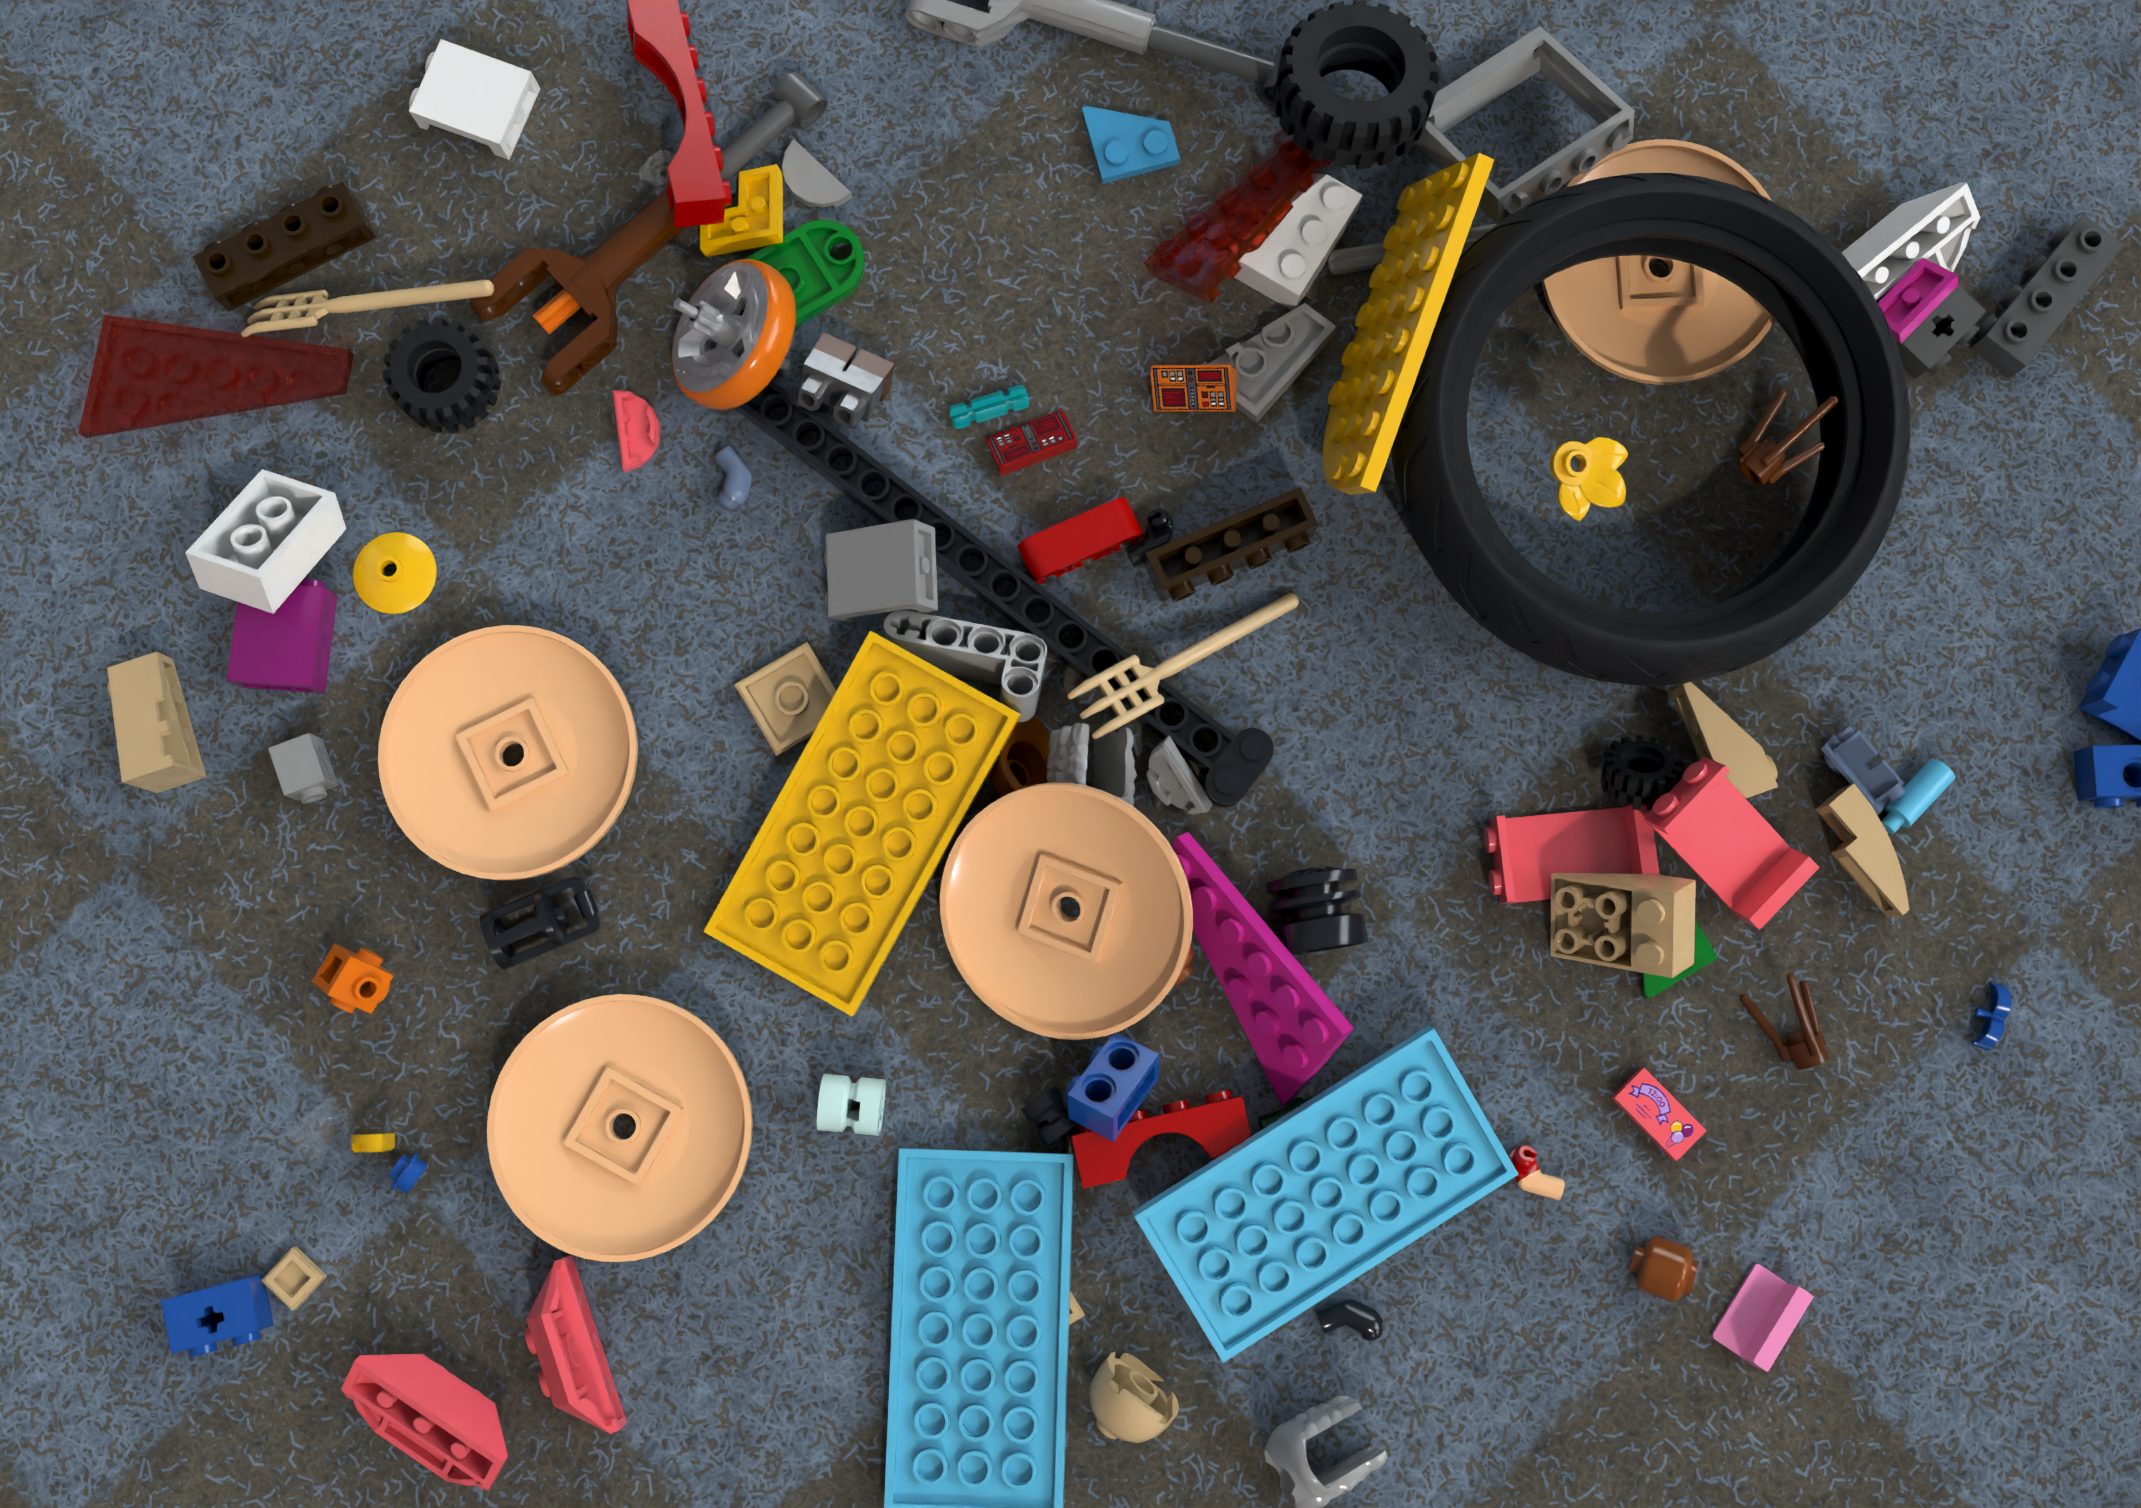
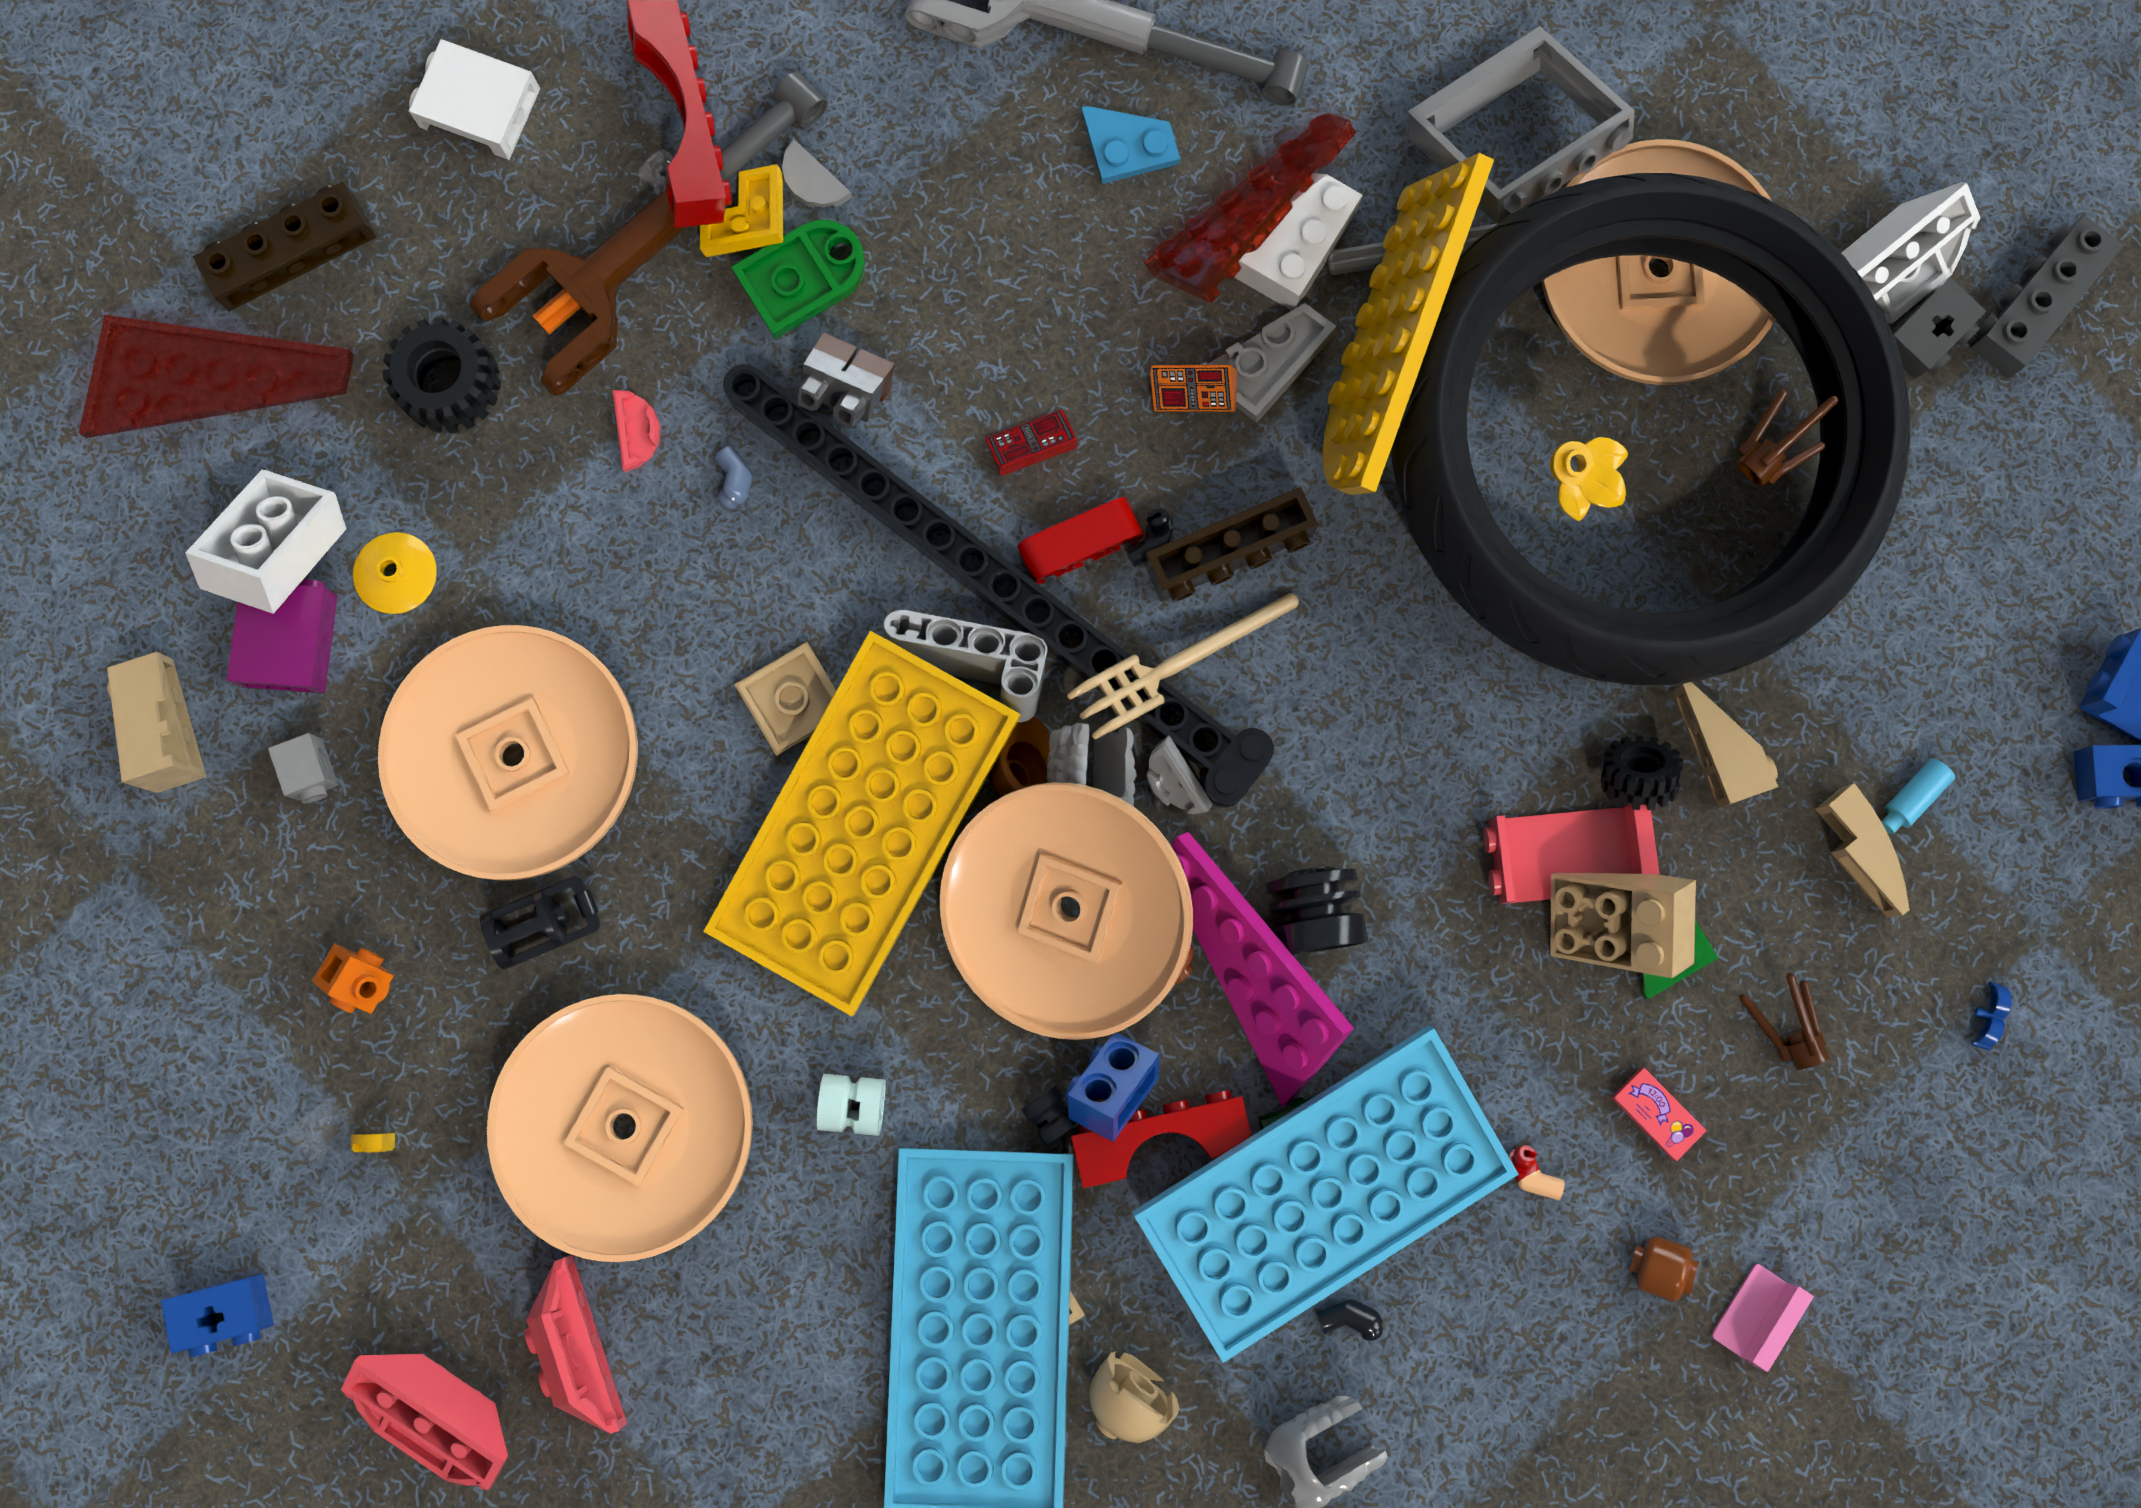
(294, 1278): tan tile -> none
(354, 303): tan piece -> none
(406, 1172): blue plate -> none
(712, 319): flat silver wheel -> none
(881, 570): light grey panel -> none
(989, 406): teal axle -> none
(1363, 41): black tyre -> none
(1729, 843): coral panel -> none
(1850, 757): sand blue hinge -> none
(1916, 297): dark pink panel -> none

